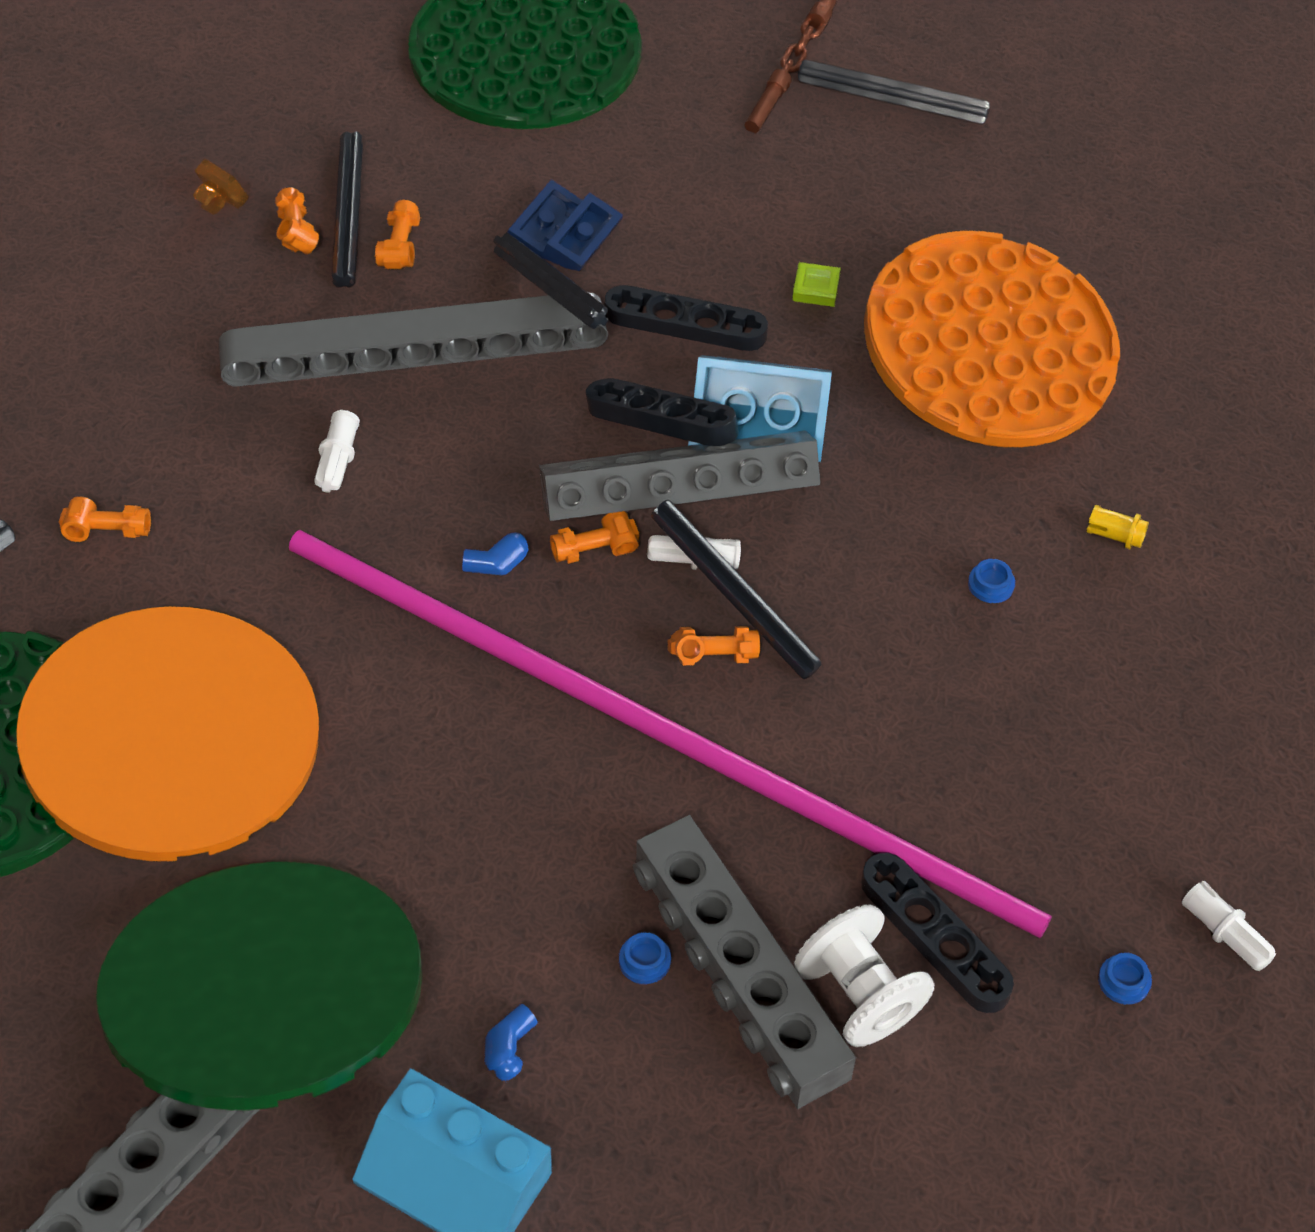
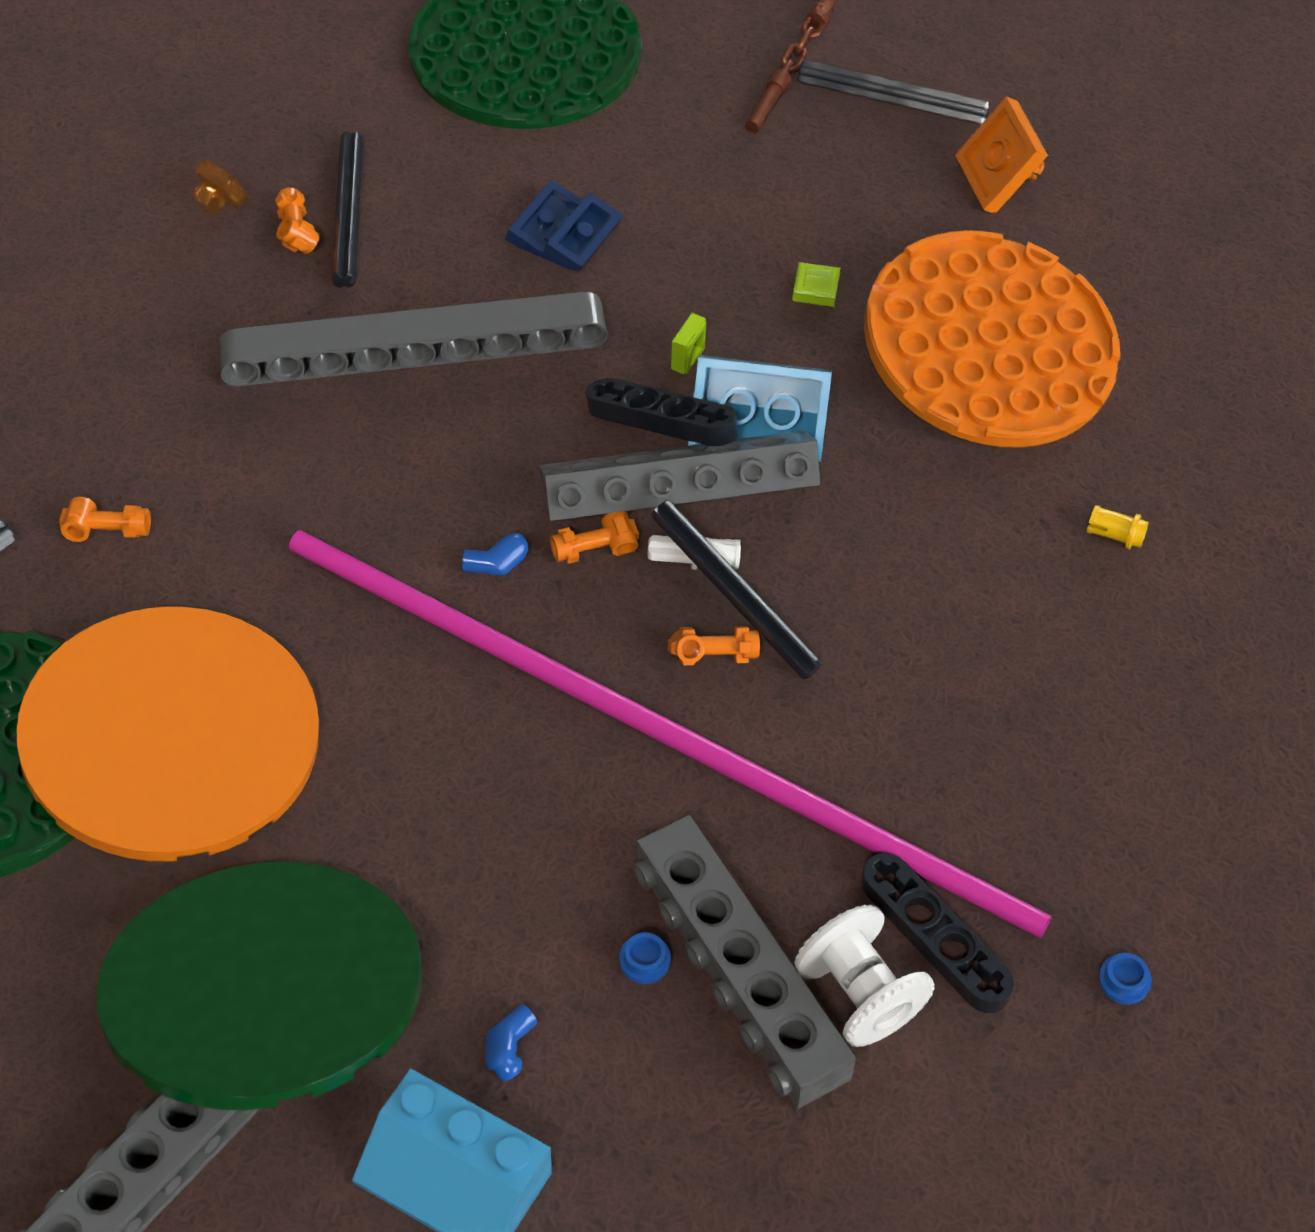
(336, 450): white axle -> none
(397, 251): orange bar -> none
(551, 281): black axle -> none
(687, 312): black beam -> none
(688, 344): none -> lime tile
(991, 581): blue plate -> none
(1001, 155): none -> orange tile
(1229, 925): white axle -> none

